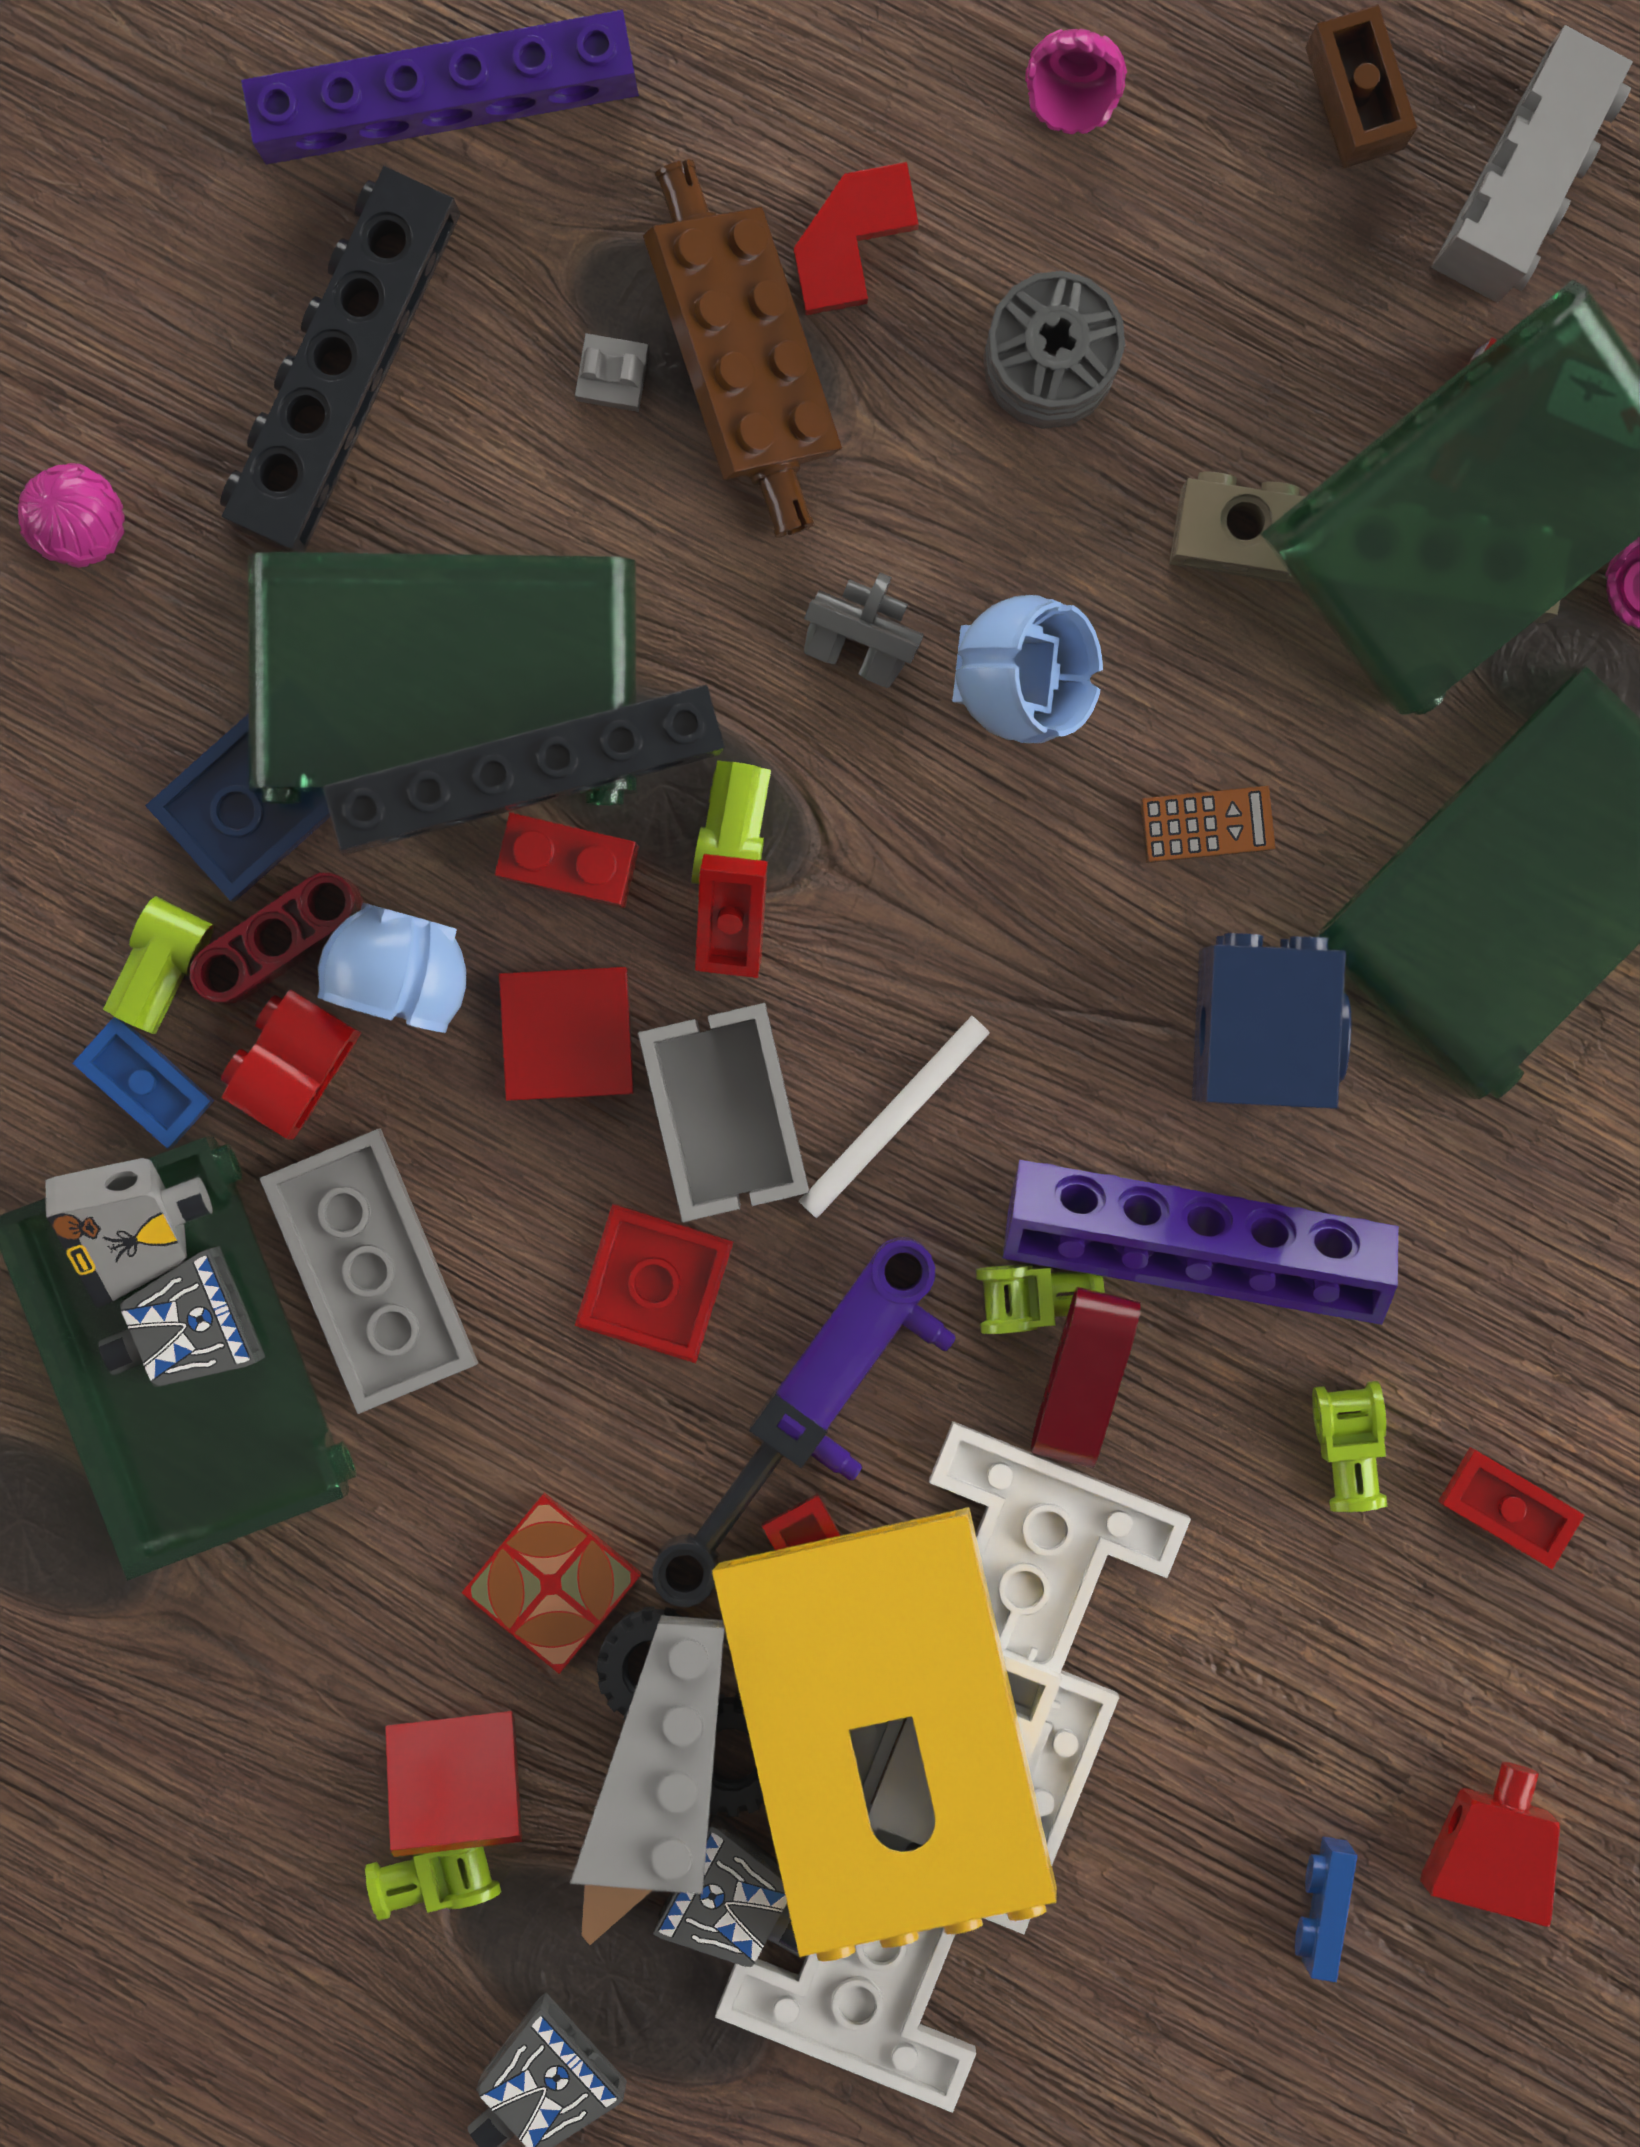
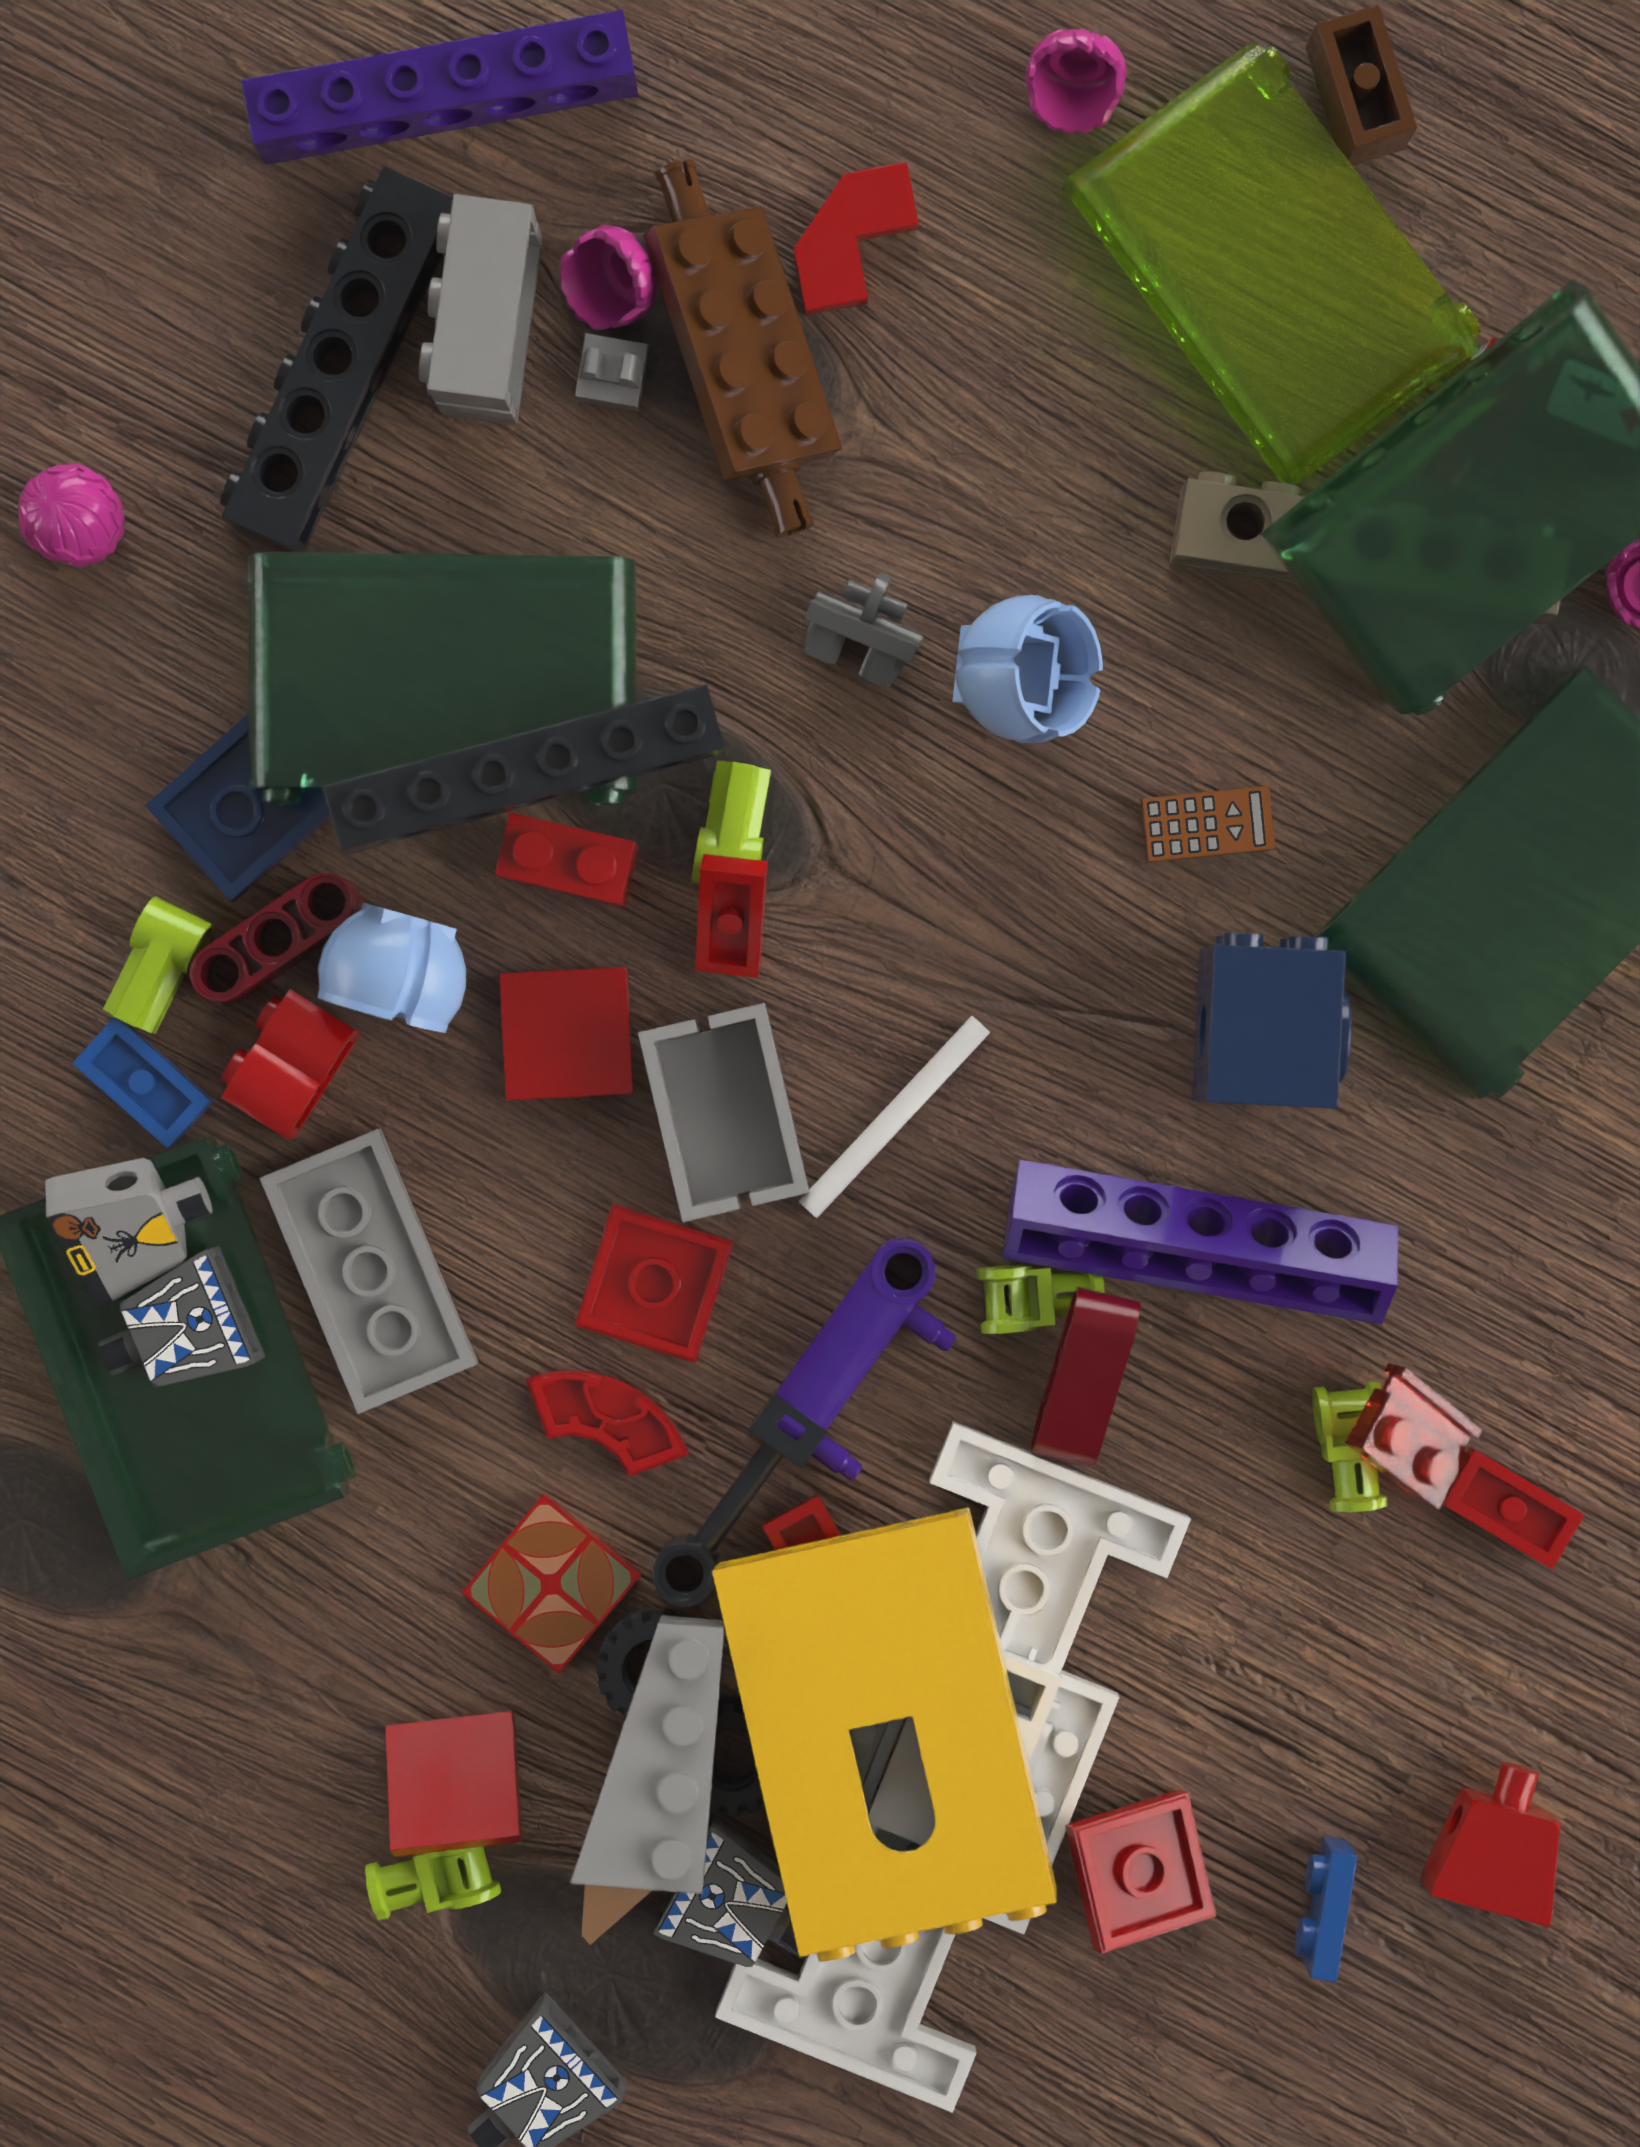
(482, 308): none -> light grey piece
(608, 278): none -> dark pink hair
(608, 1413): none -> red tile
(1046, 387): dark grey wheel -> none
(1140, 1871): none -> tile
(1273, 264): none -> clear neon green windscreen
(1413, 1436): none -> clear red plate
(1534, 165): light grey wedge -> none

